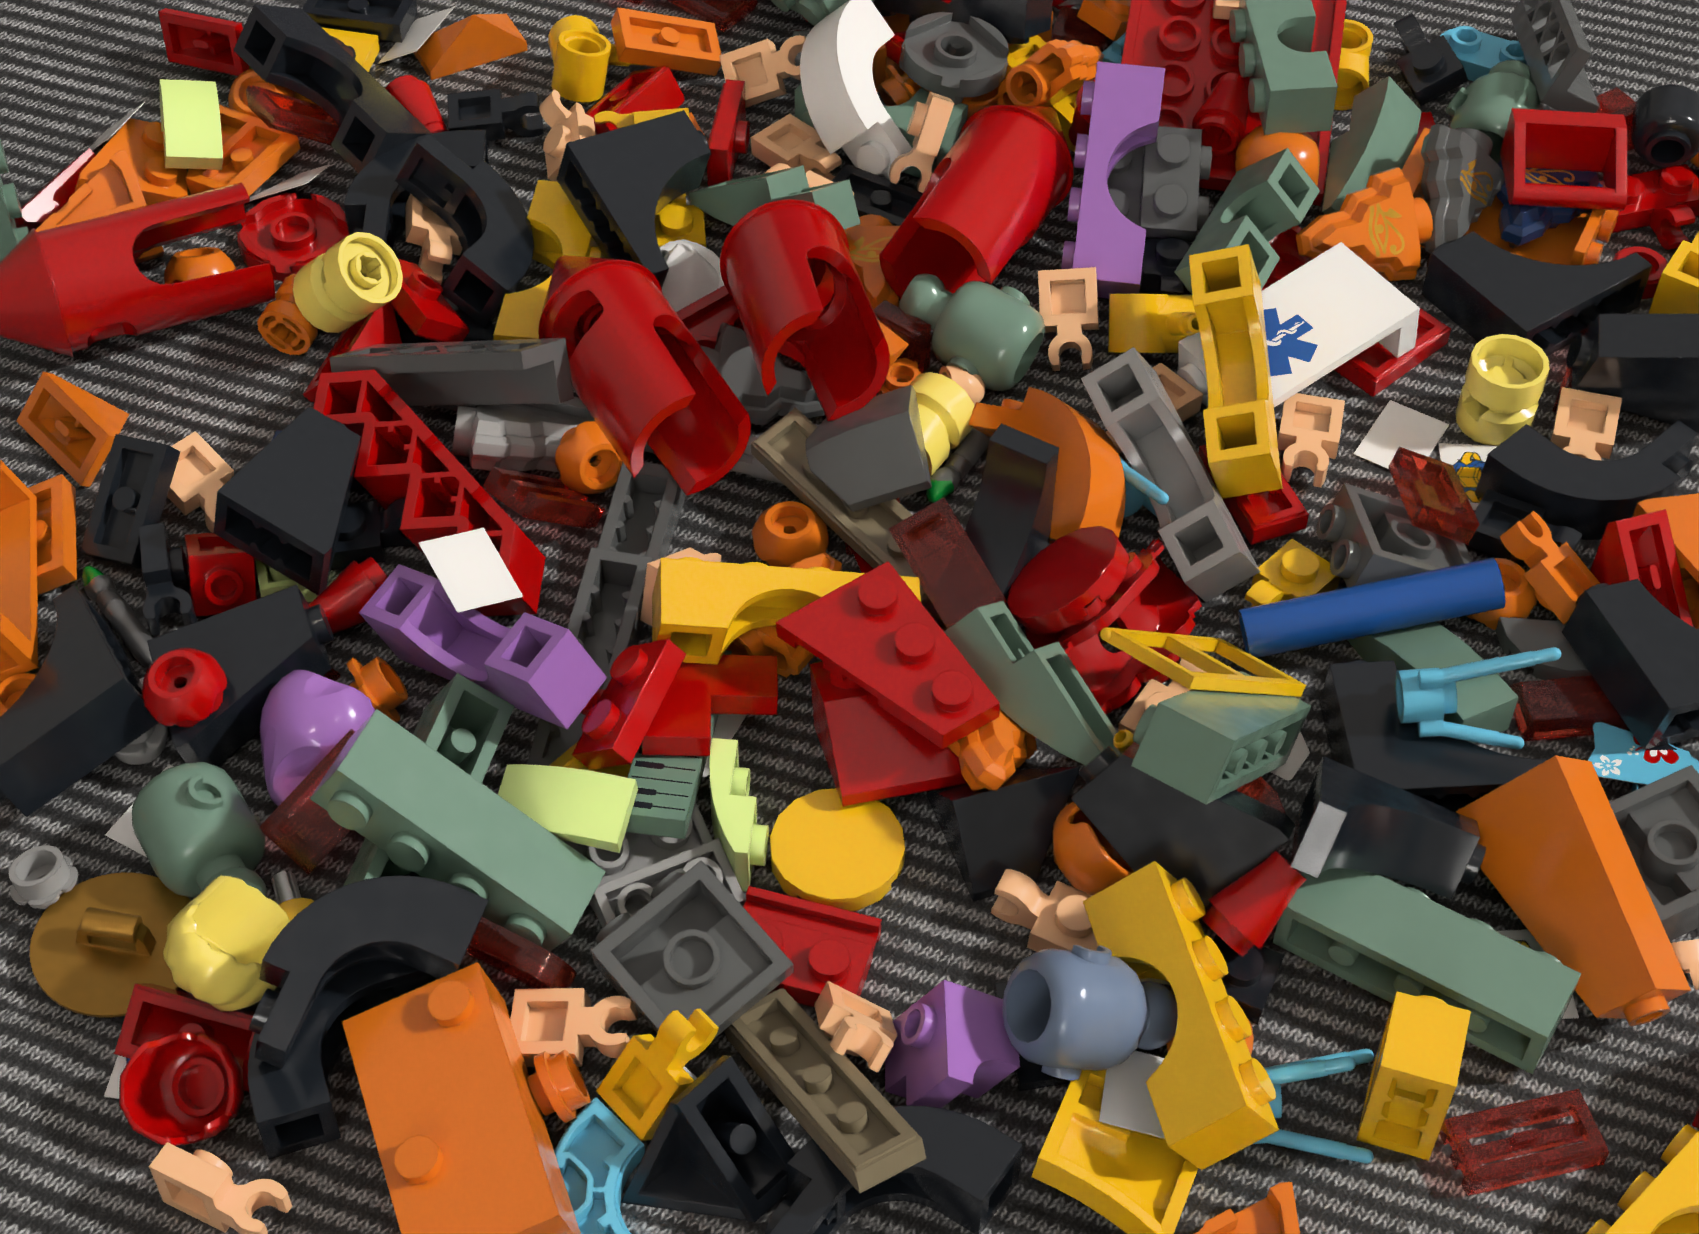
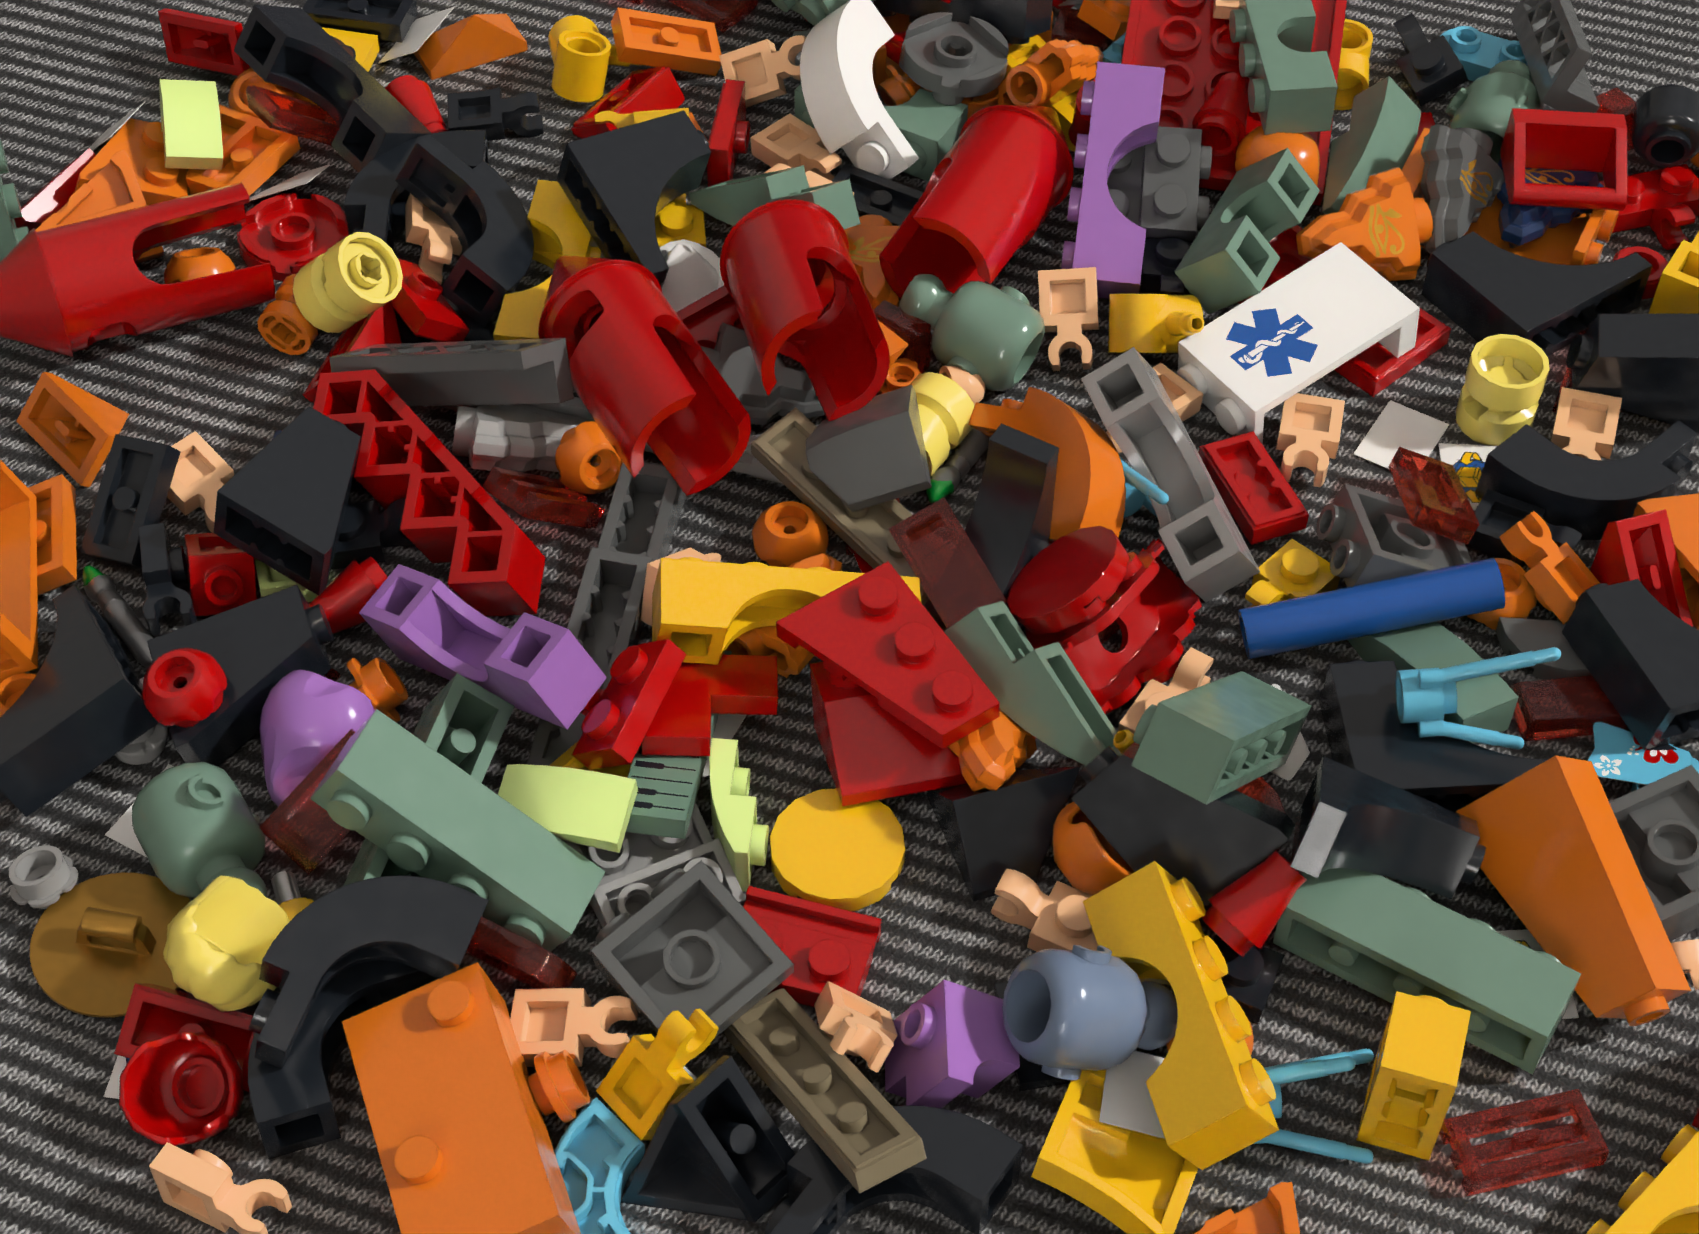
(470, 570): white sticker -> none
(566, 127): light nougat plate -> none
(928, 126): light nougat plate -> none
(1190, 648): yellow window -> none
(1235, 352): yellow arch -> none

